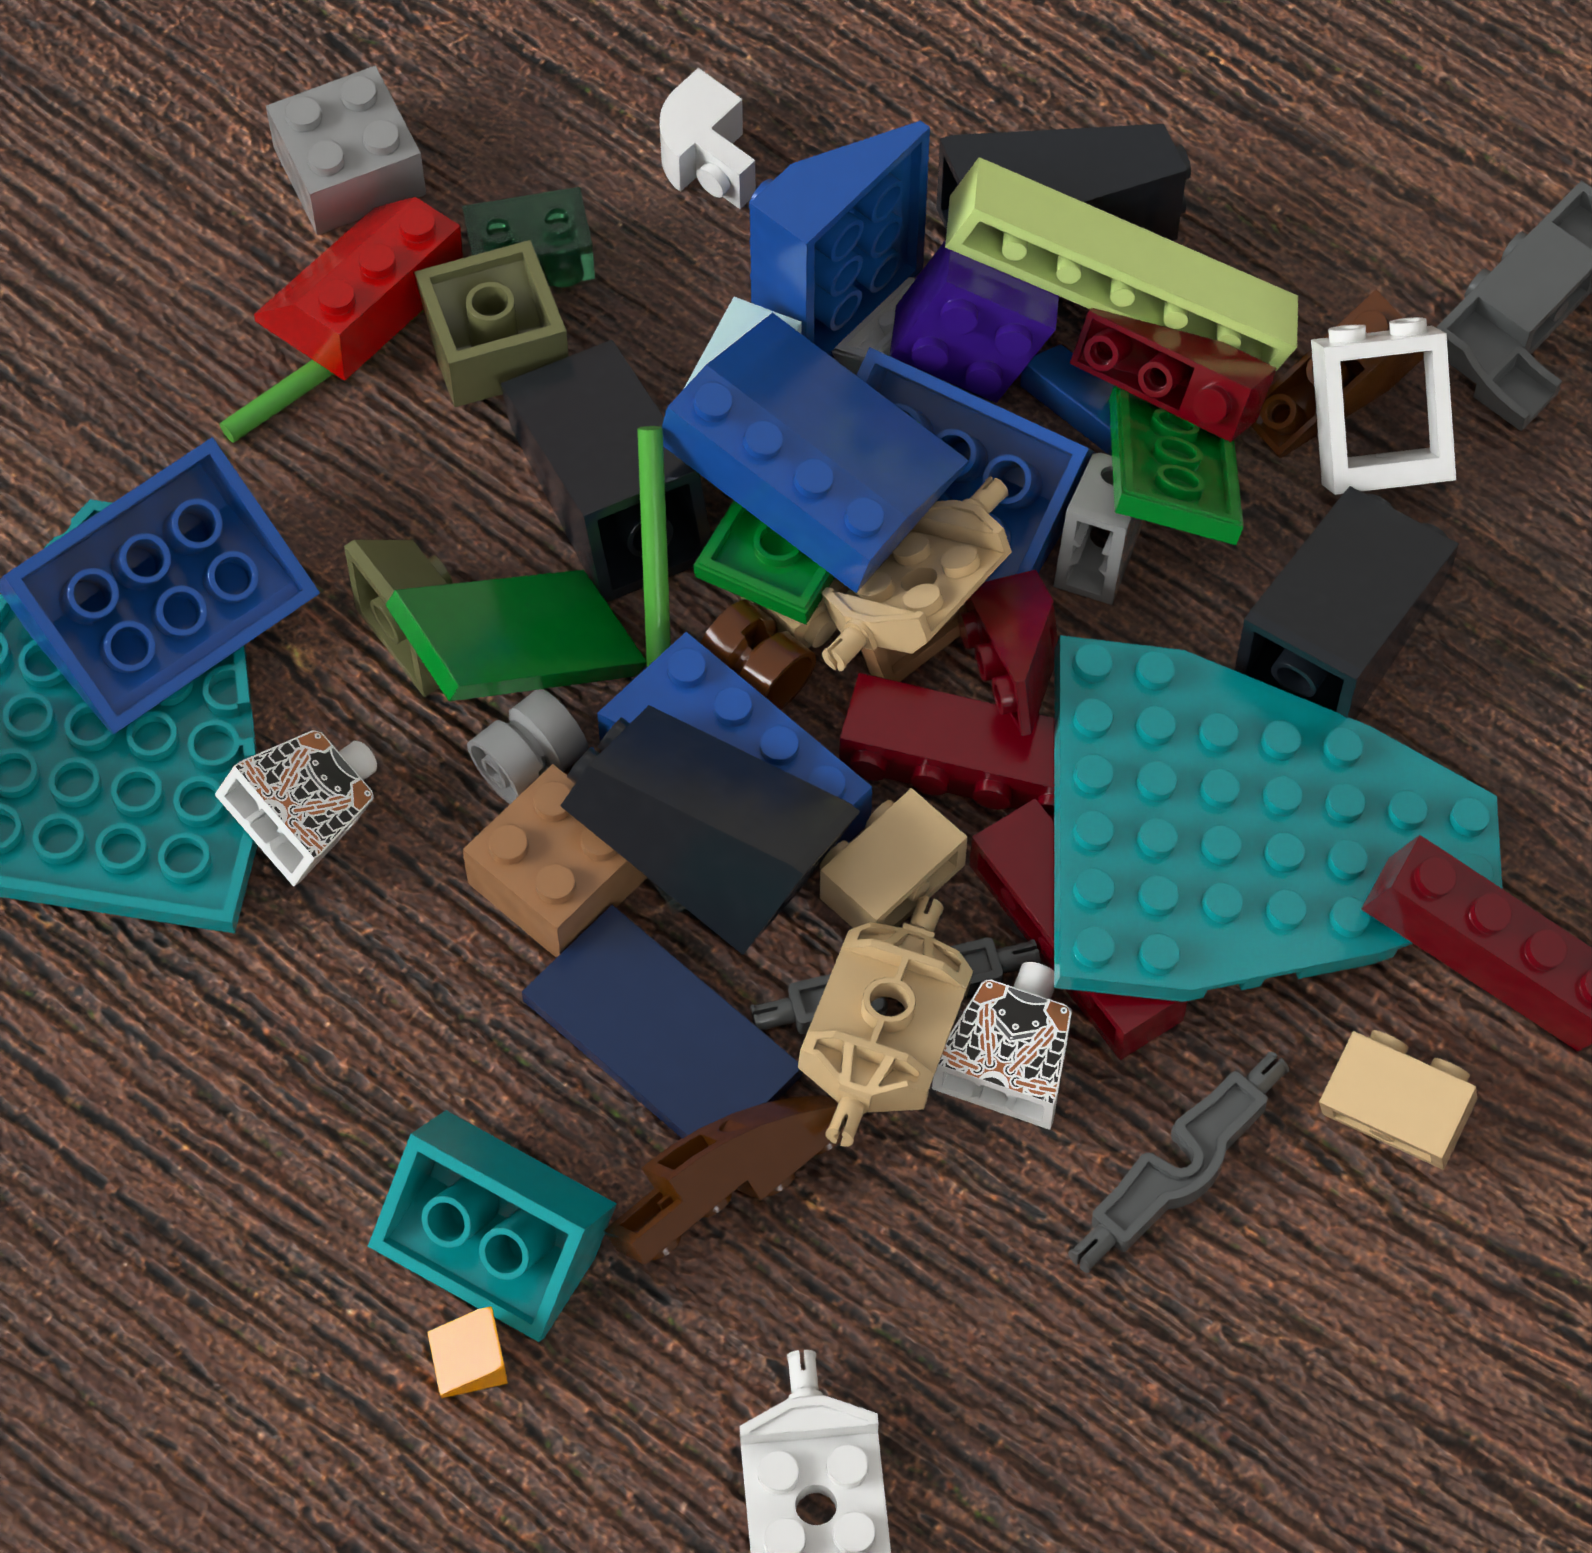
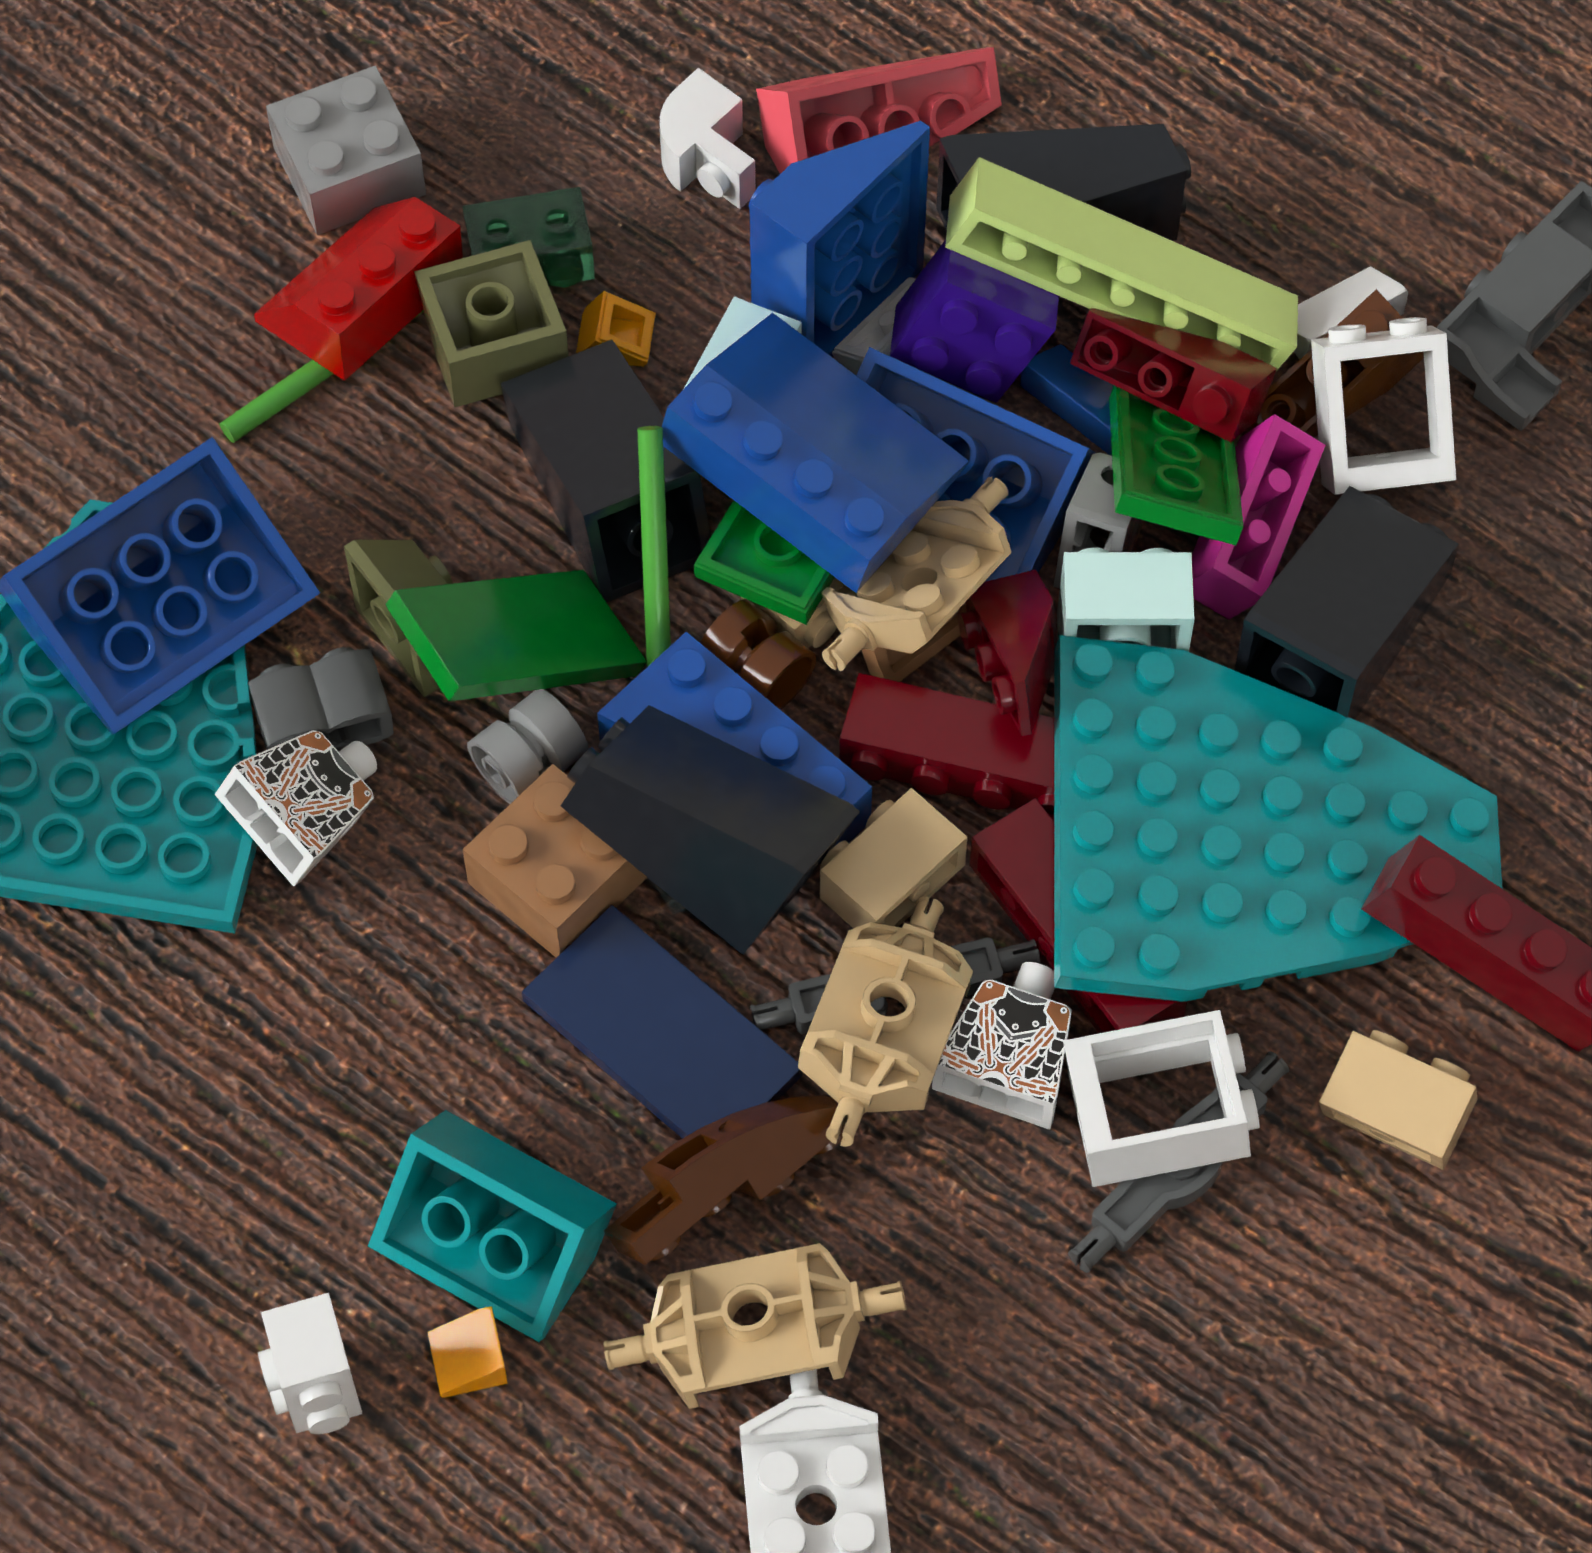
(308, 1366): none -> white brick
(331, 696): none -> dark grey brick
(621, 321): none -> light orange slope
(806, 1327): none -> tan plate
(853, 105): none -> coral wedge
(1127, 597): none -> light aqua brick
(1151, 1050): none -> white window
(1274, 477): none -> dark pink brick
(1337, 302): none -> white slope

